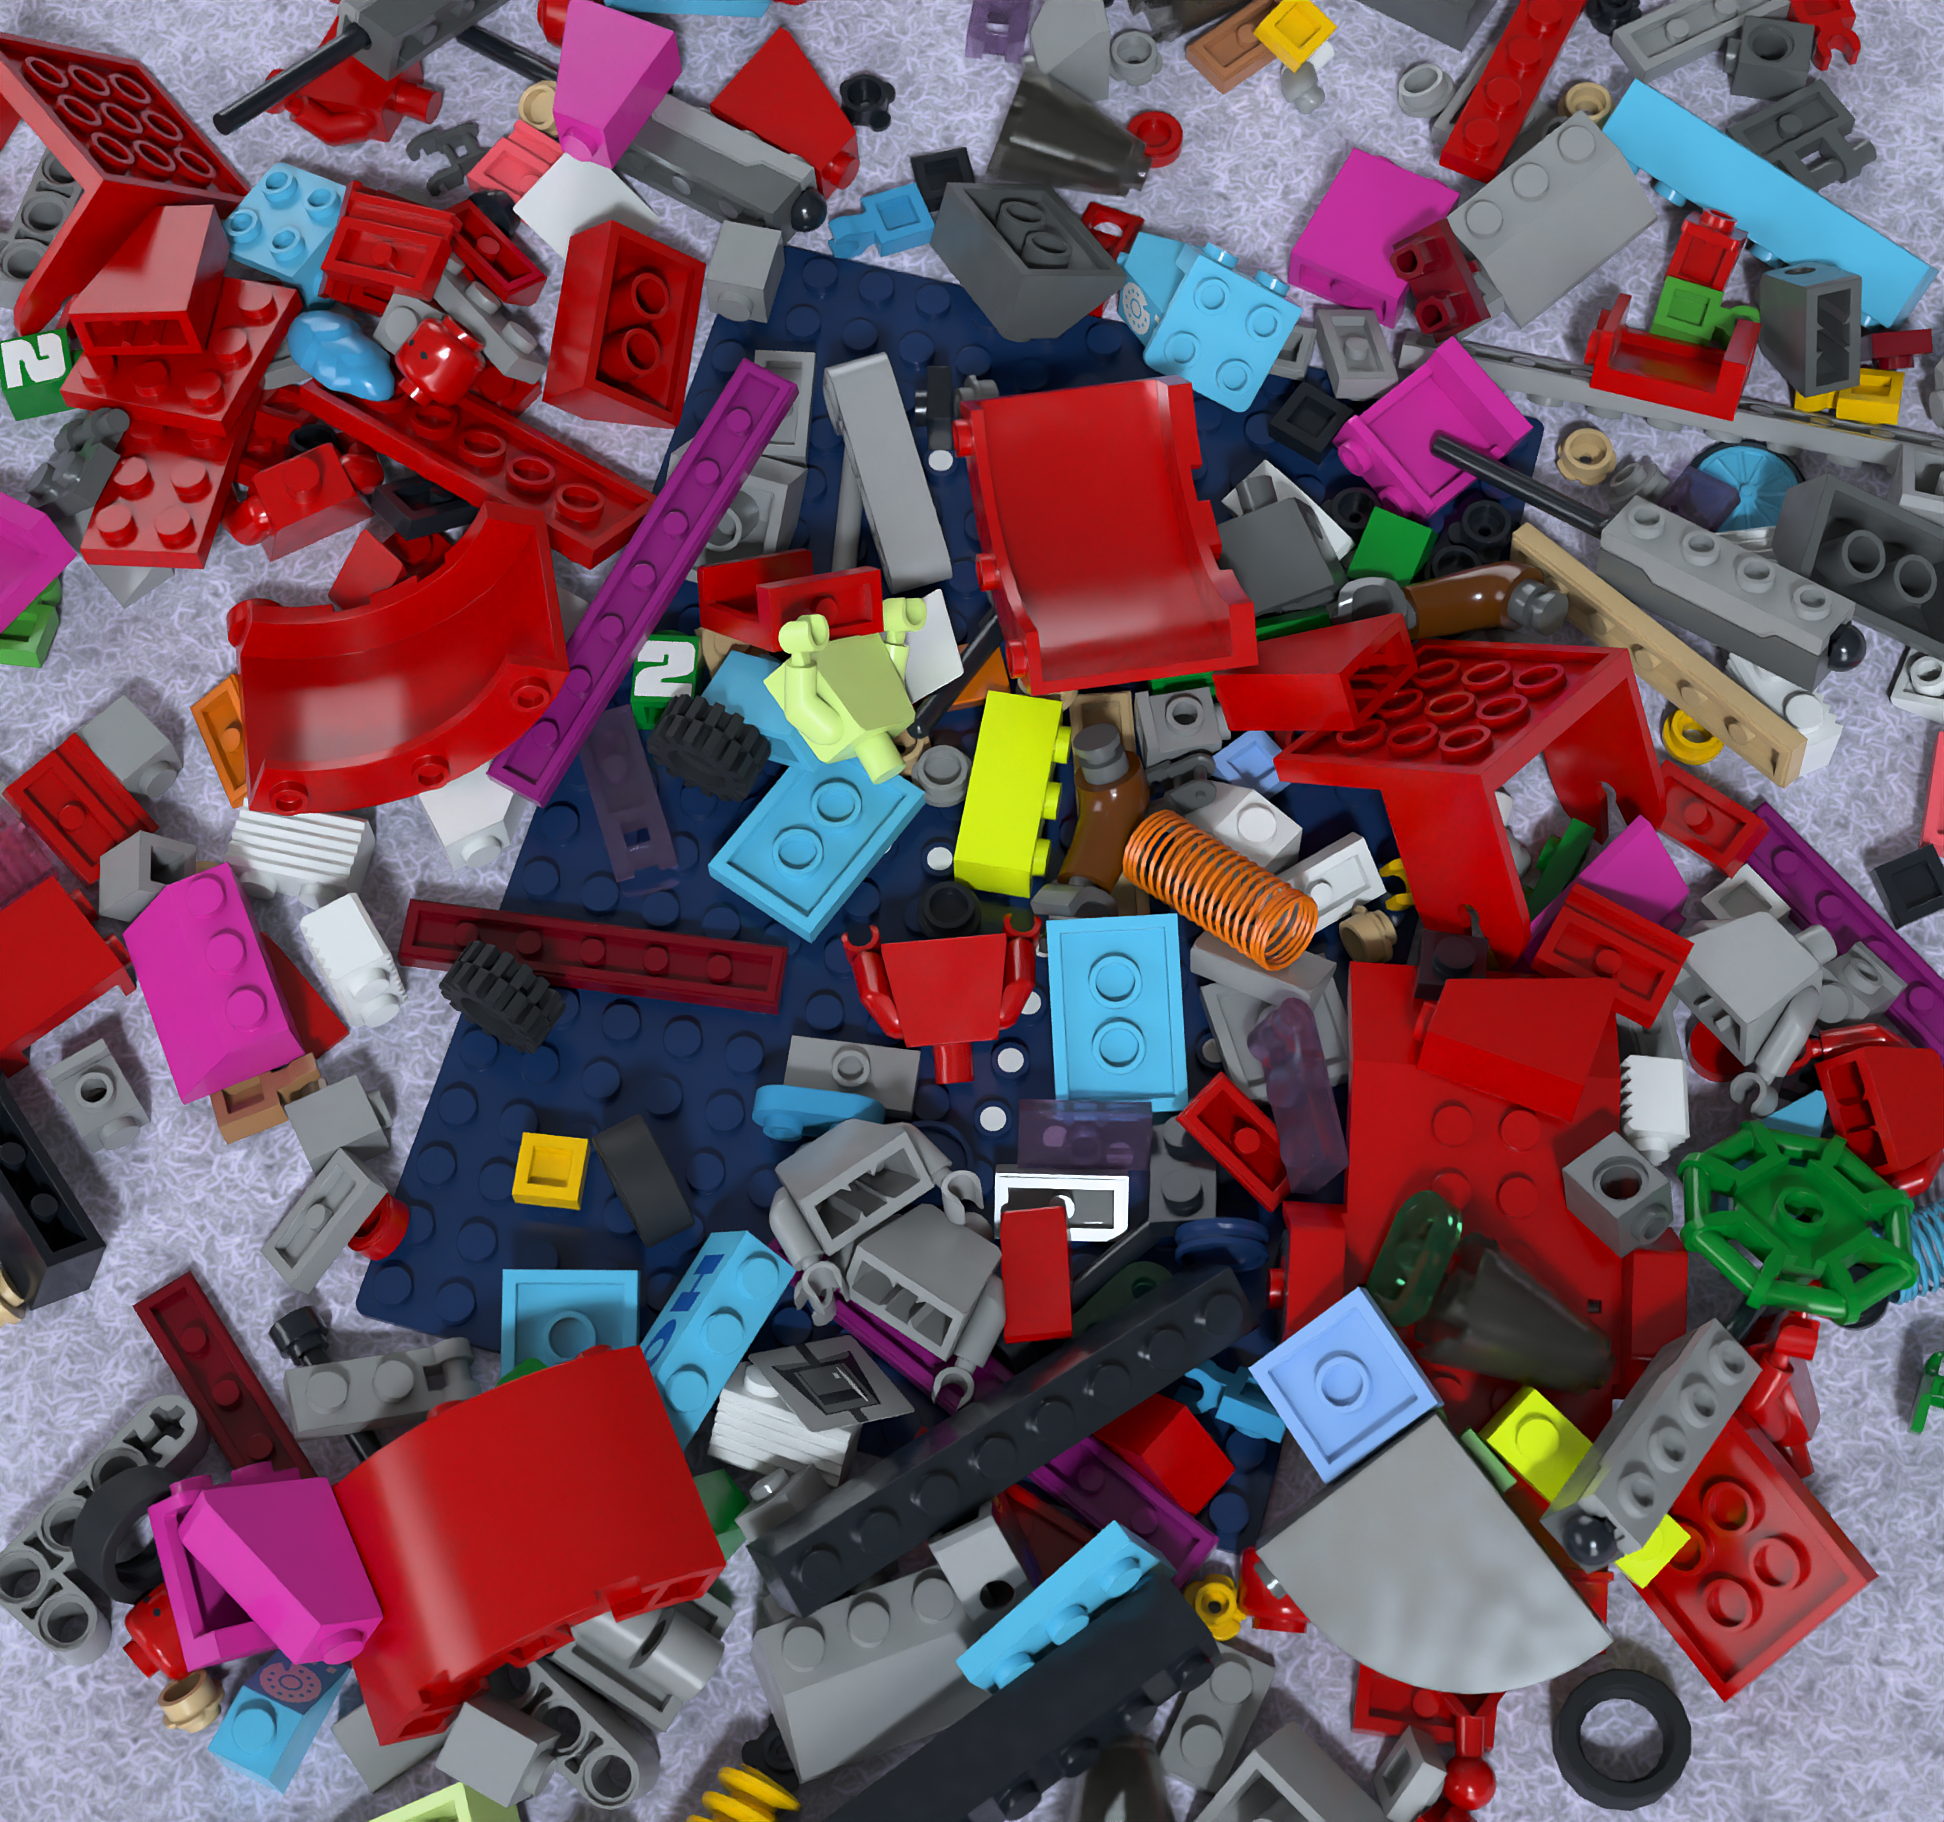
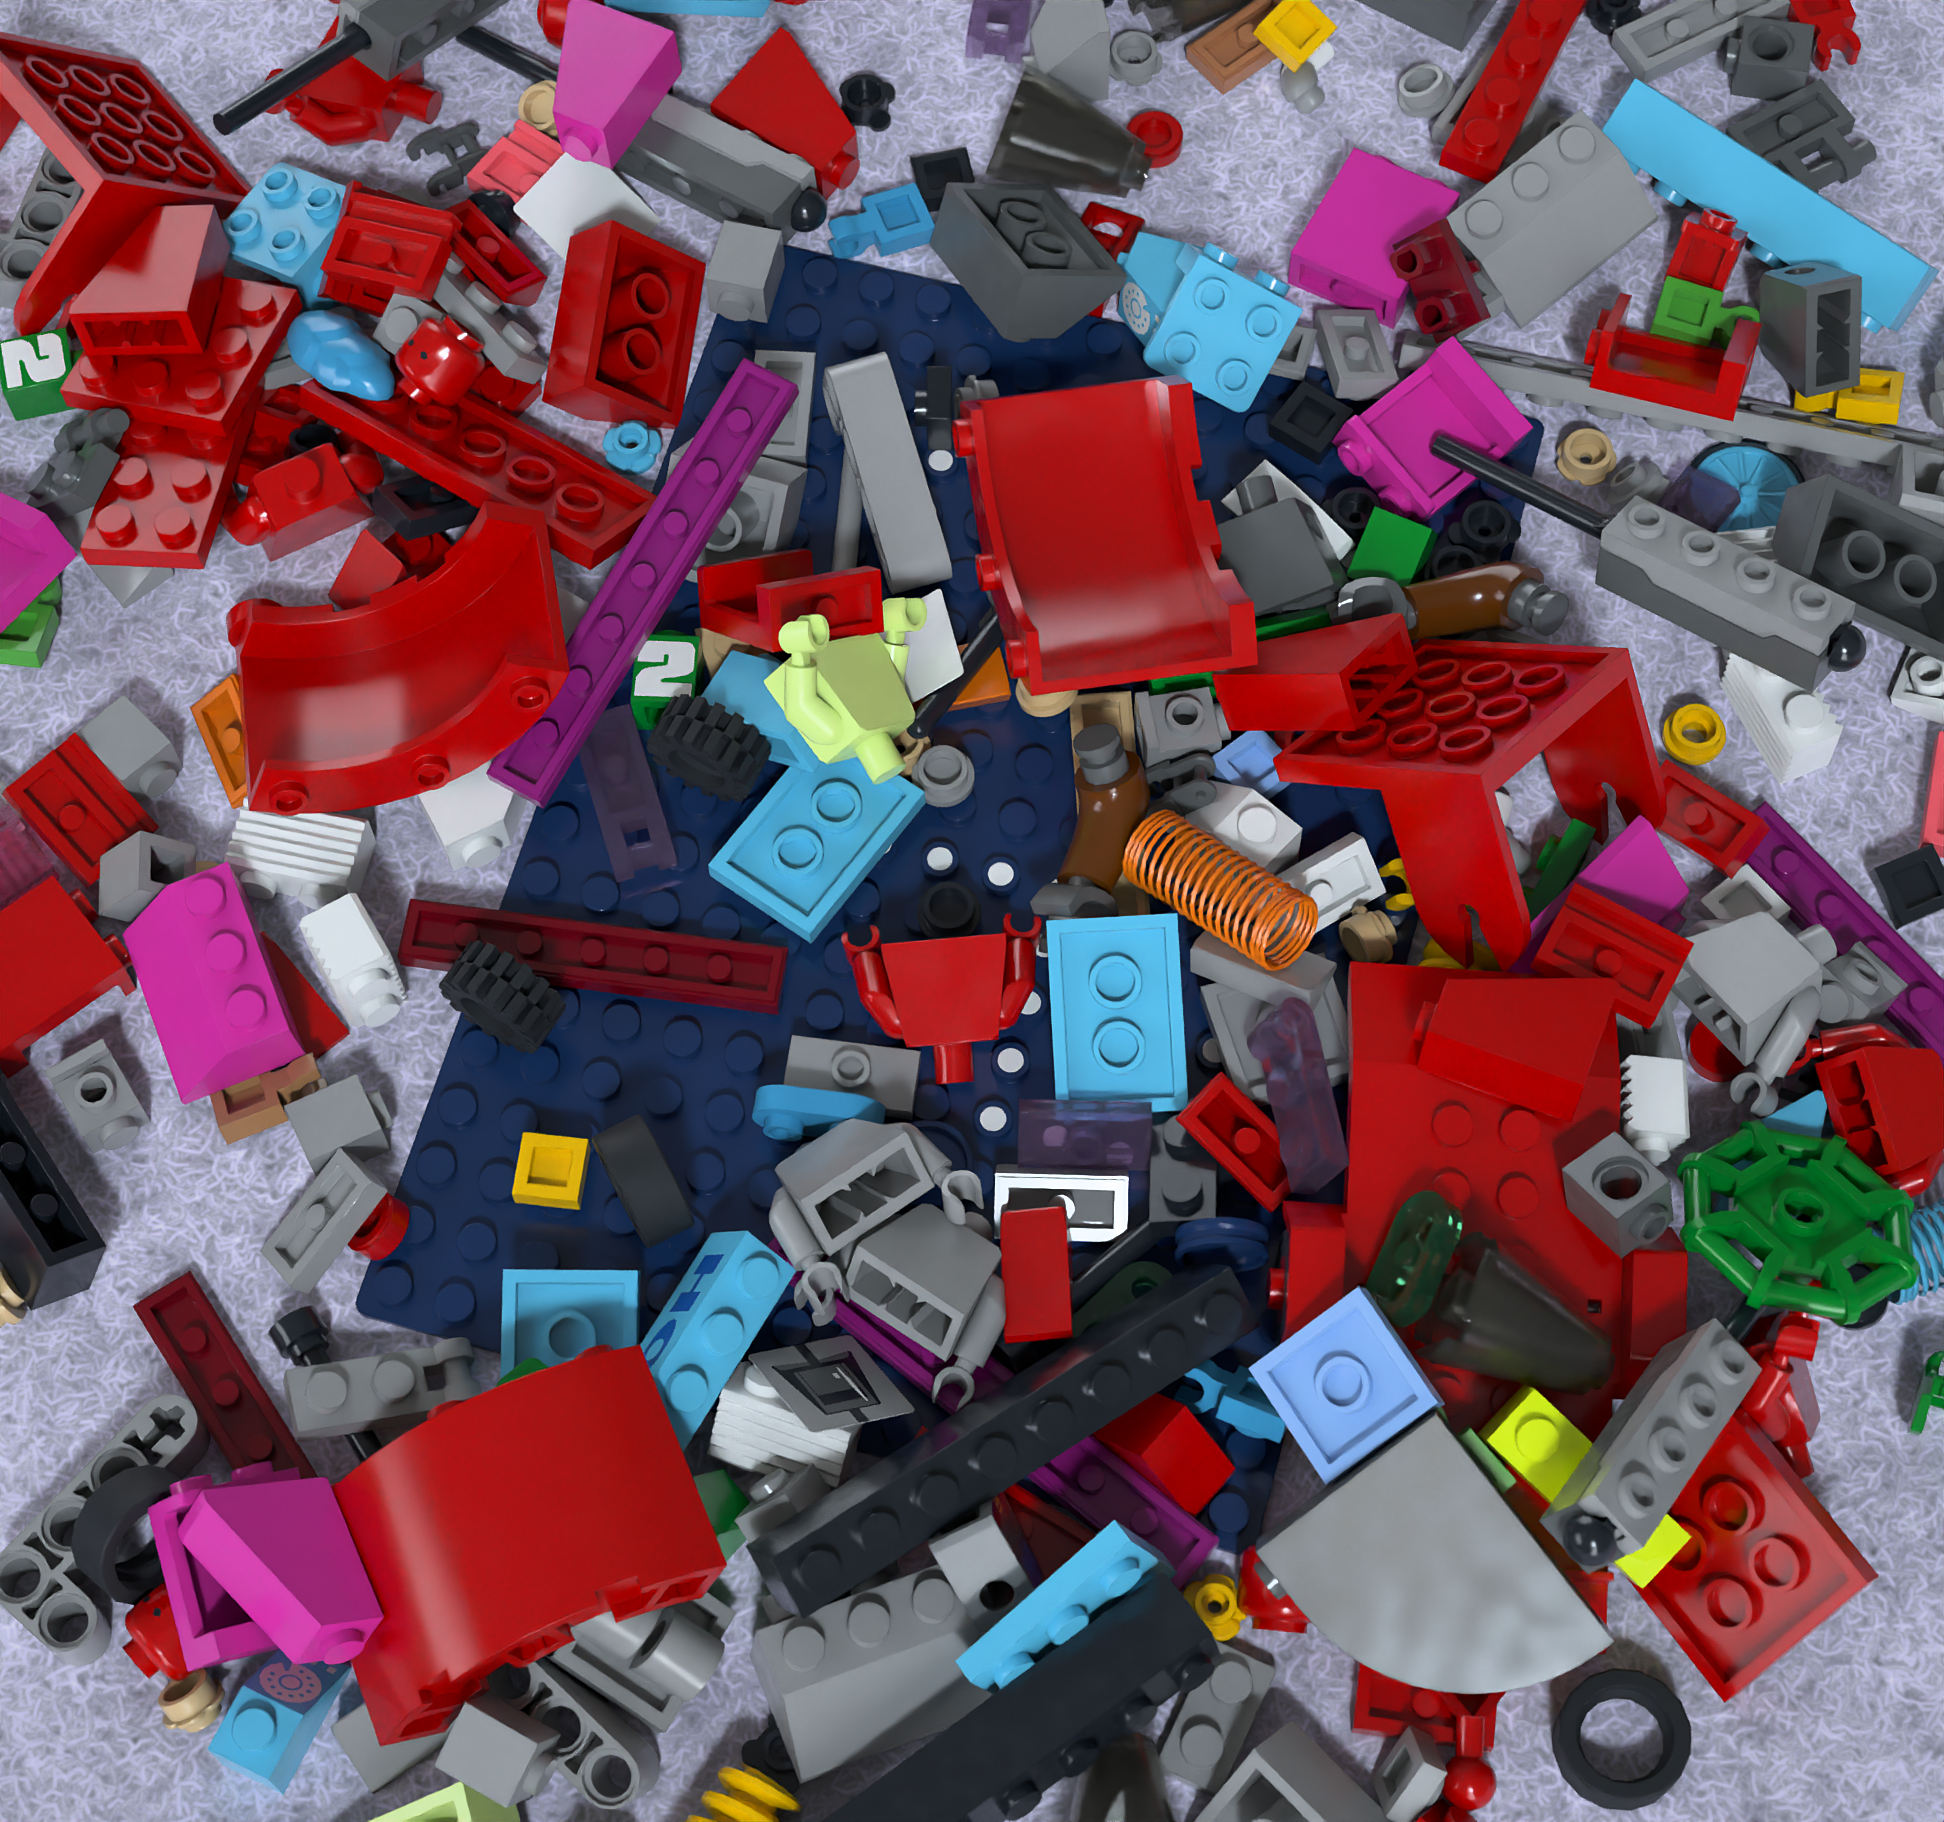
(634, 460): none -> medium azure plate
(1012, 794): neon yellow brick -> none
(1448, 957): black plate -> none
(1587, 97): tan plate -> none
(1666, 661): tan tile -> none
(1896, 349): dark red plate -> none

